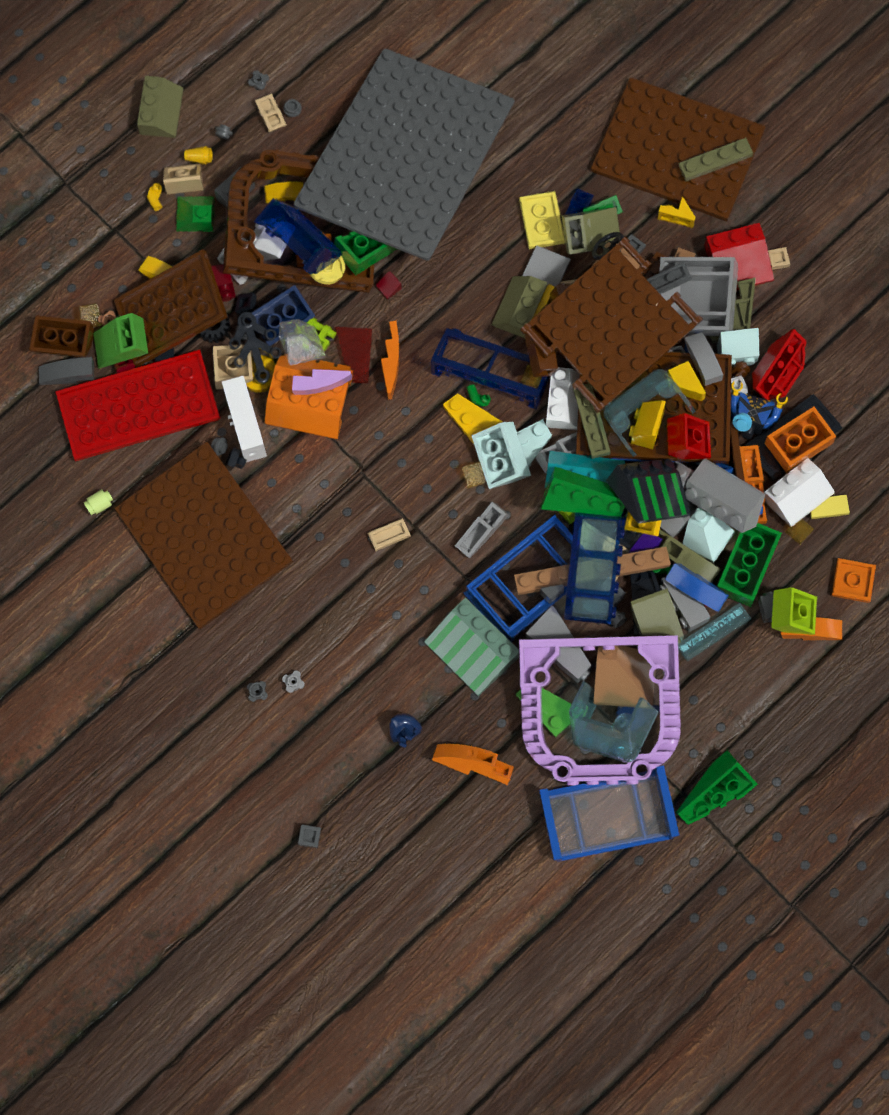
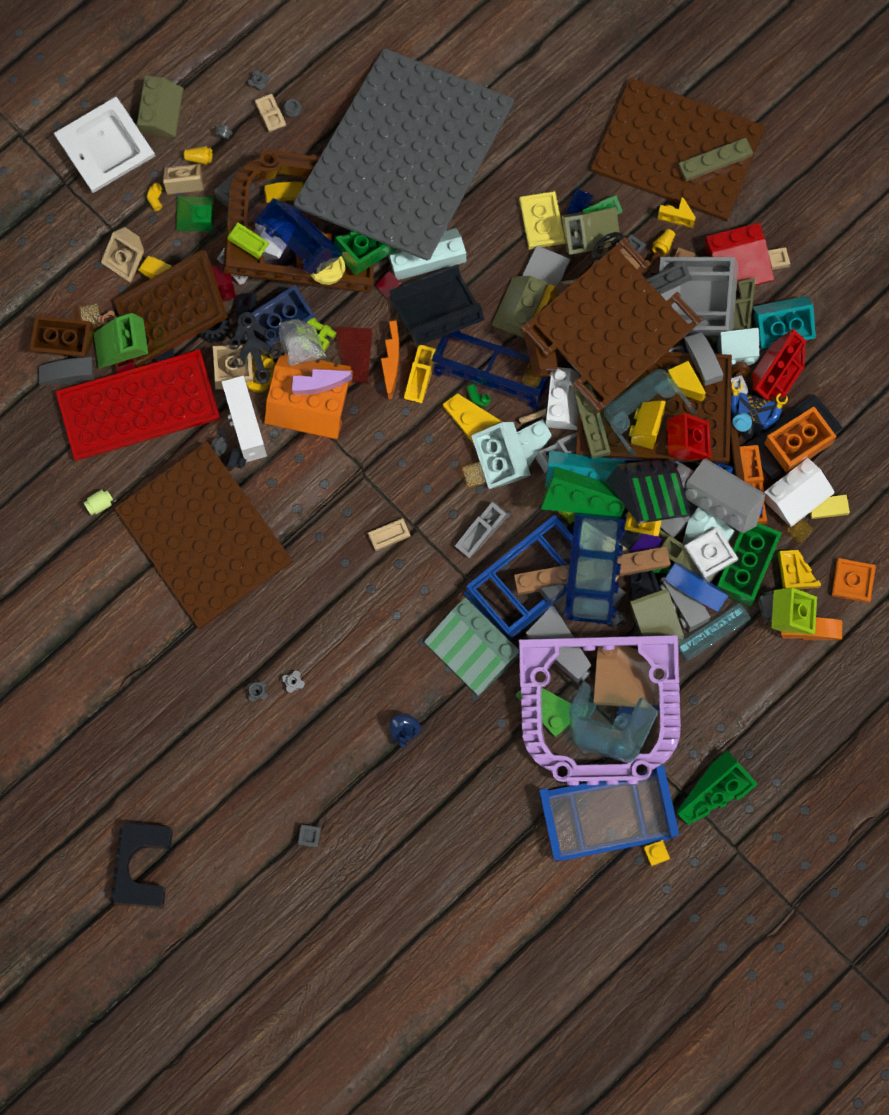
(106, 142): none -> white piece
(123, 253): none -> tan slope
(133, 839): none -> black arch
(248, 240): none -> lime tile
(420, 374): none -> yellow slope
(436, 306): none -> black panel
(448, 253): none -> light aqua slope
(468, 758): orange slope -> none
(533, 416): none -> tan piece
(656, 853): none -> yellow plate
(664, 242): none -> yellow cone
(711, 552): none -> white tile
(780, 317): none -> teal slope
(795, 571): none -> yellow wing

